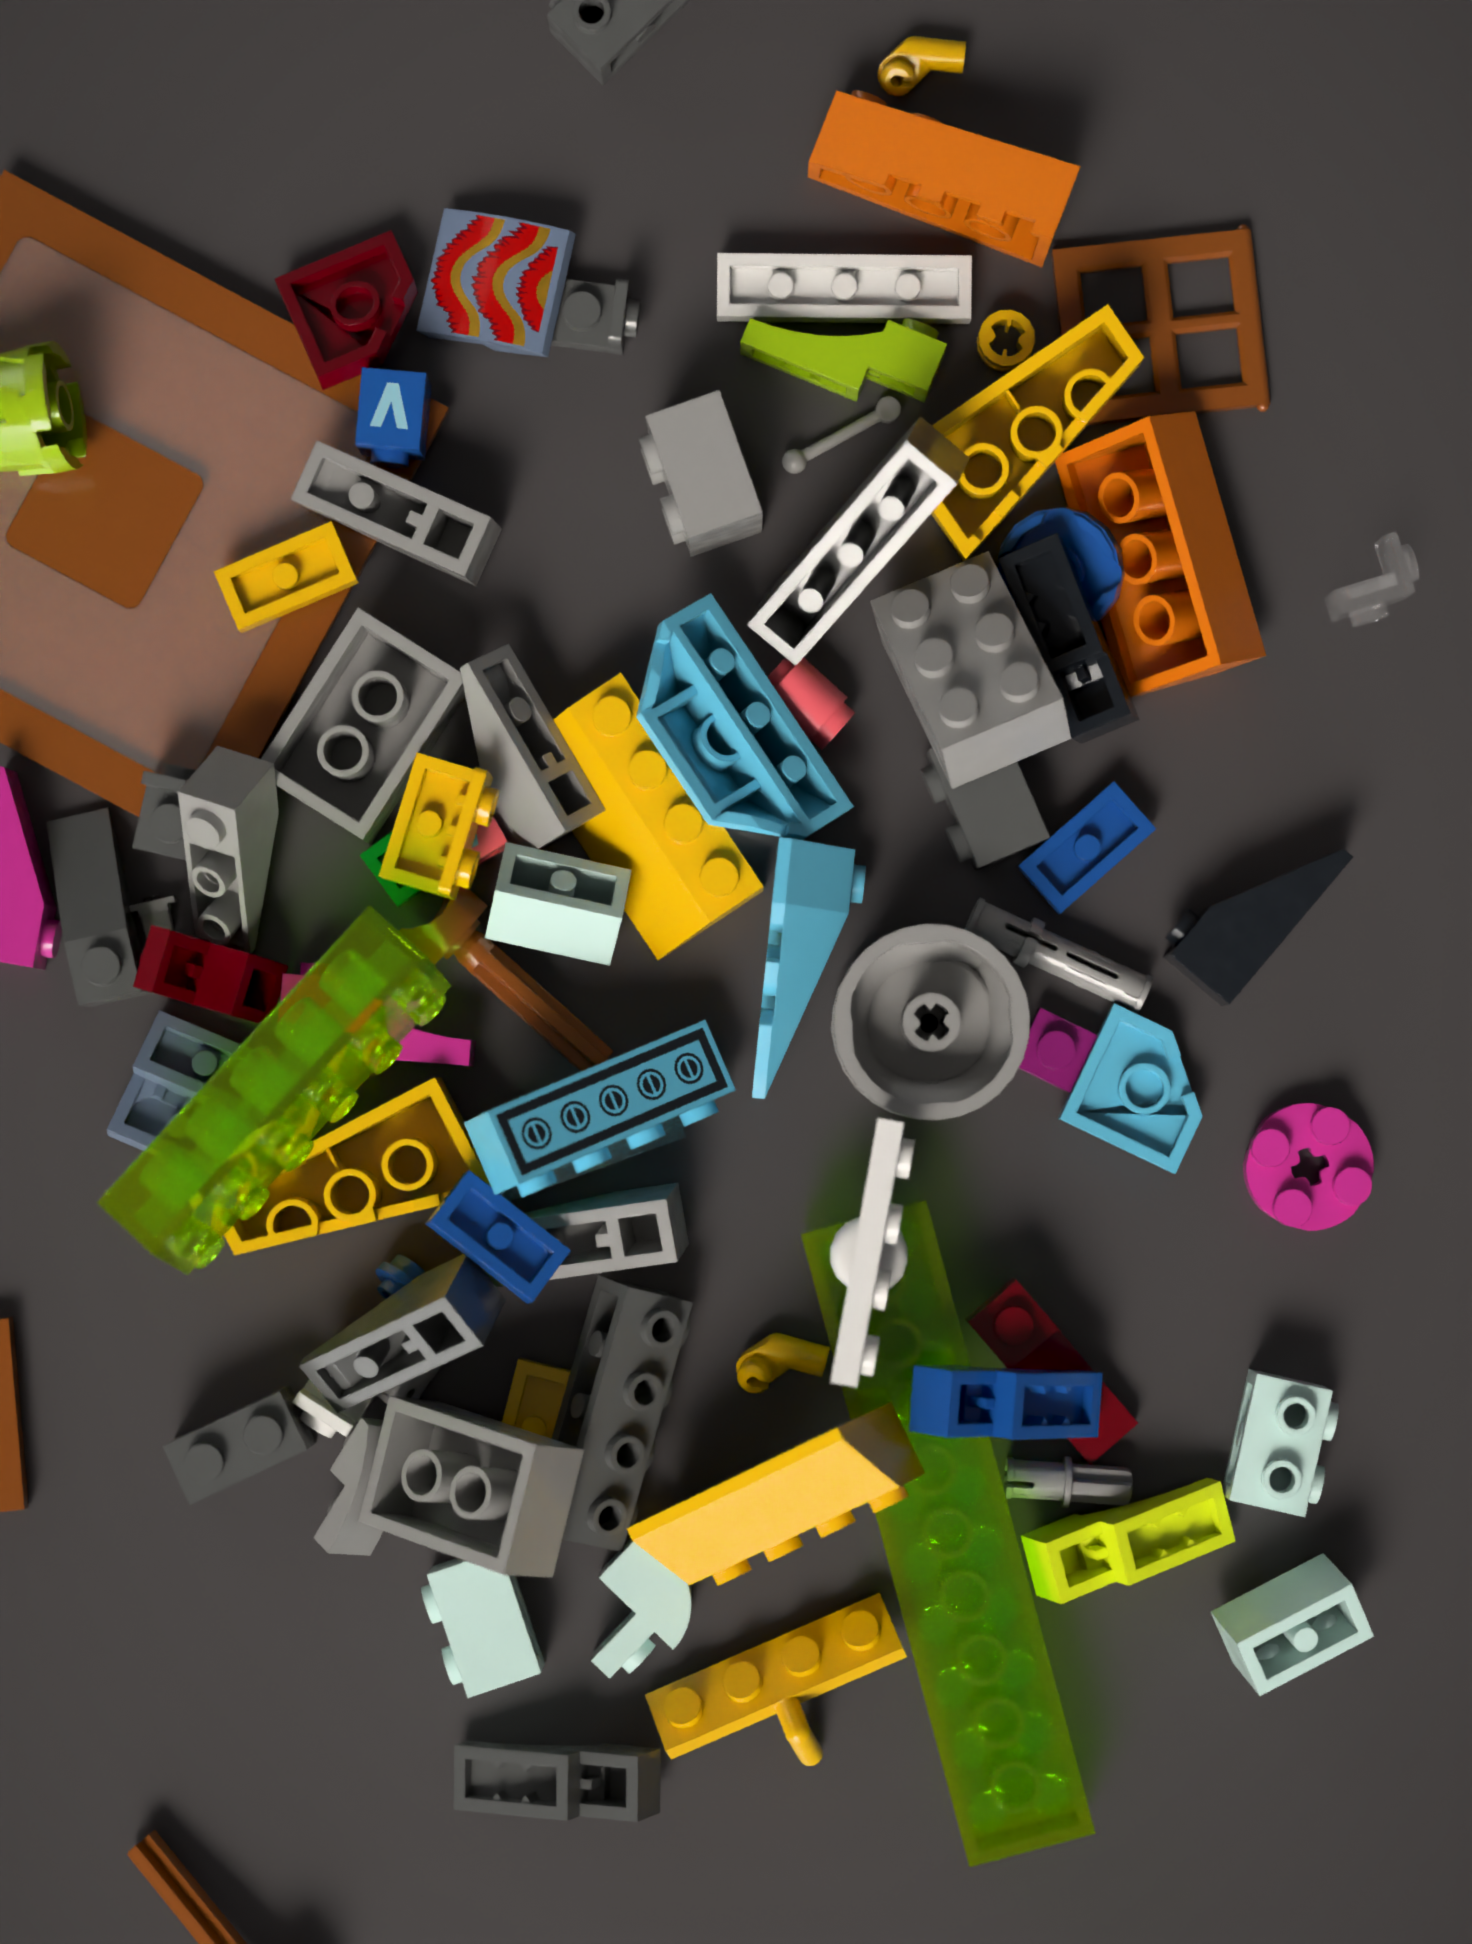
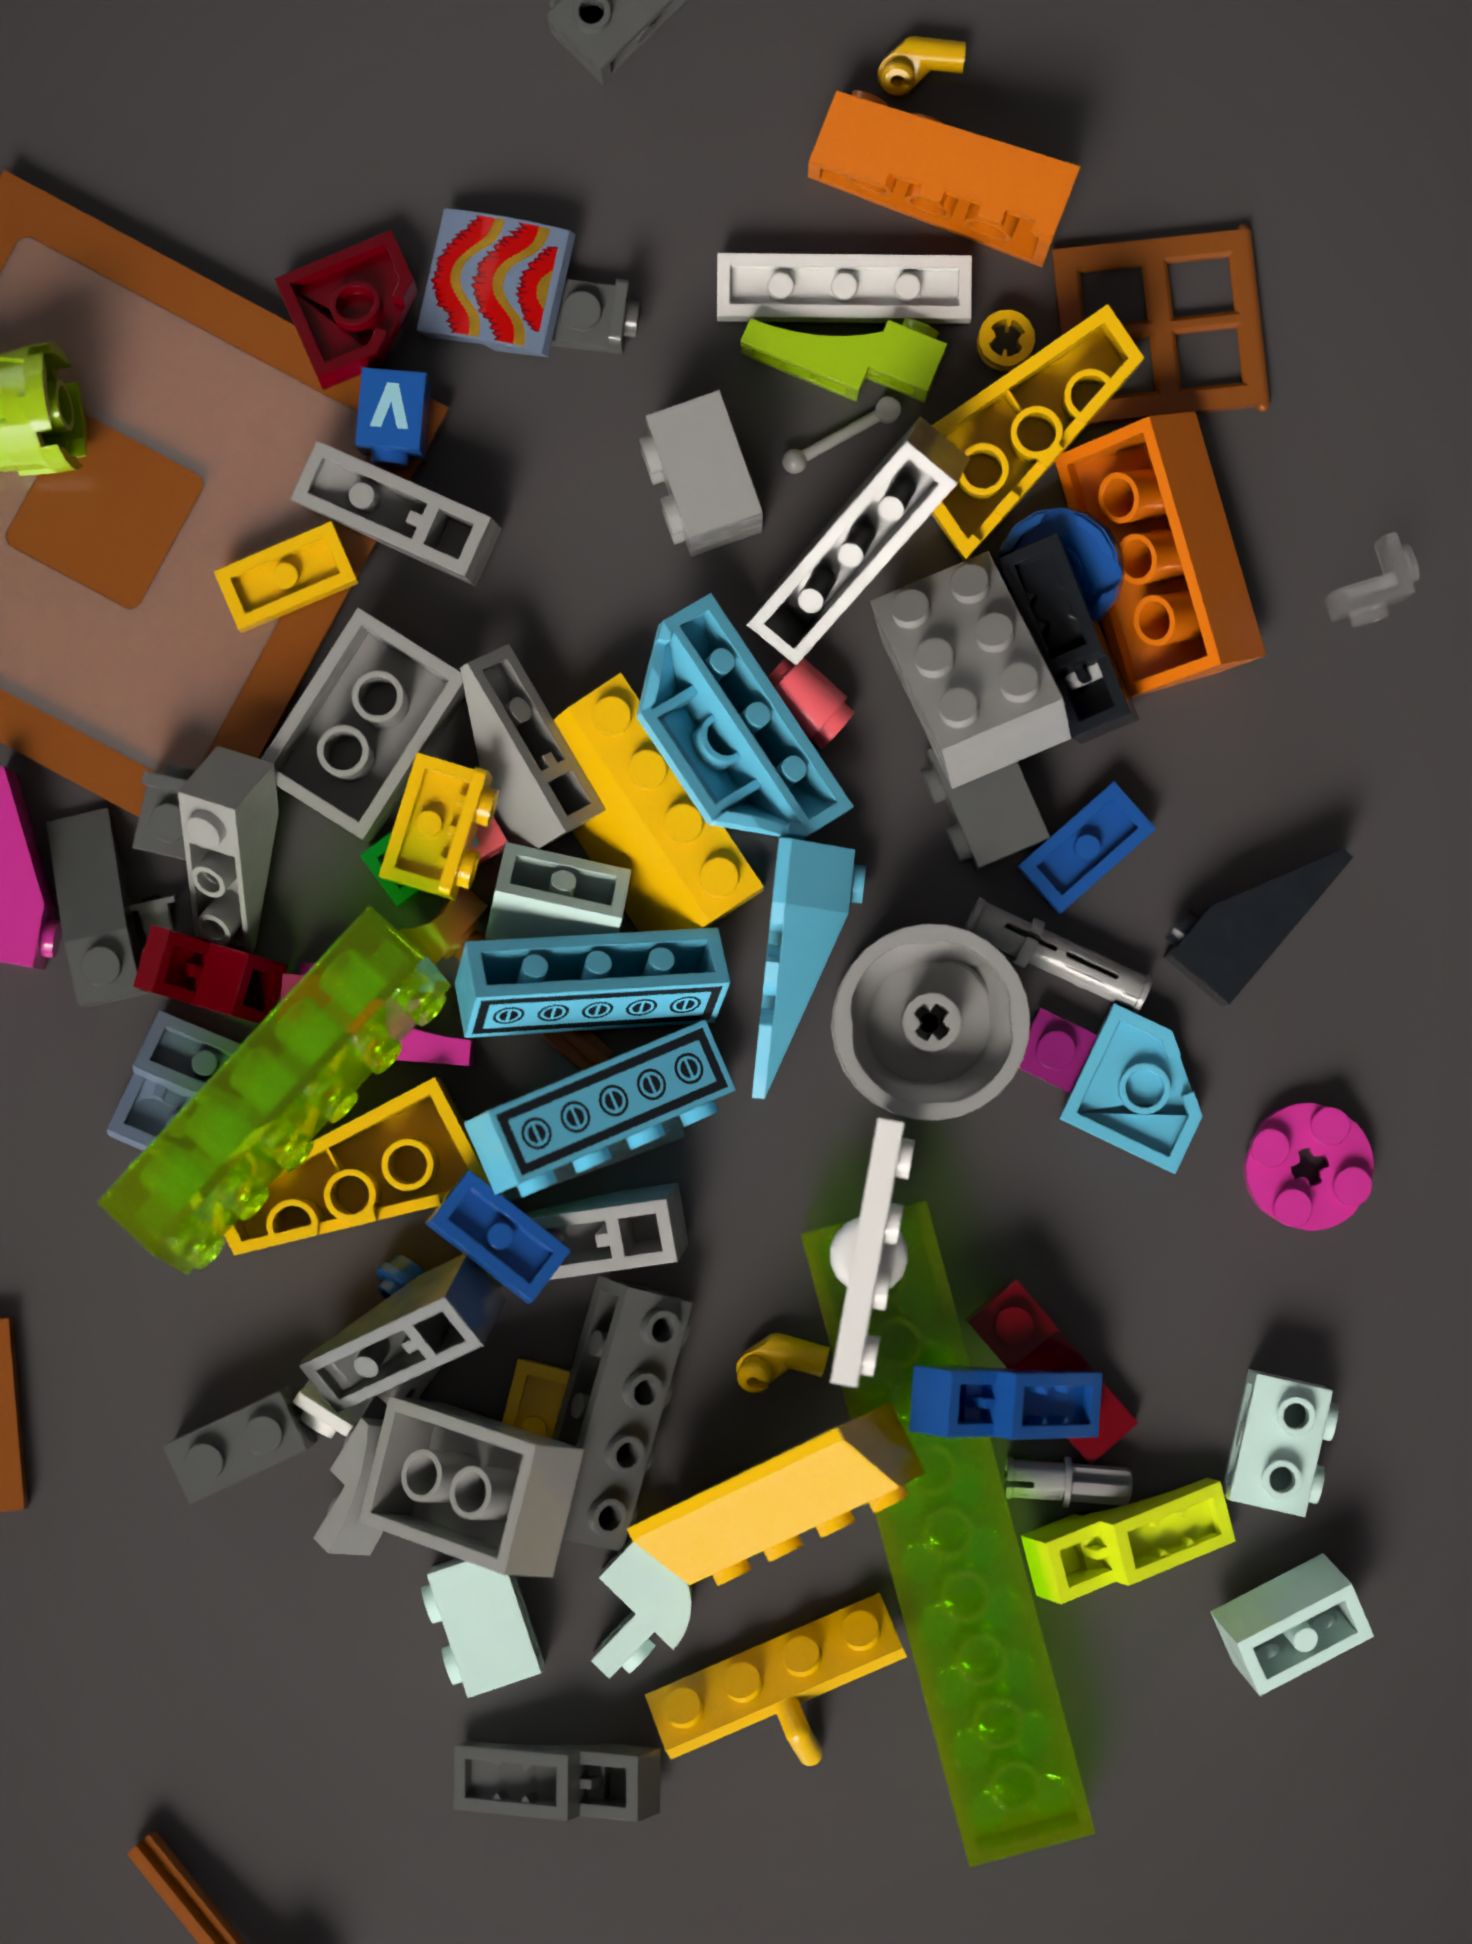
(591, 982): none -> medium azure brick

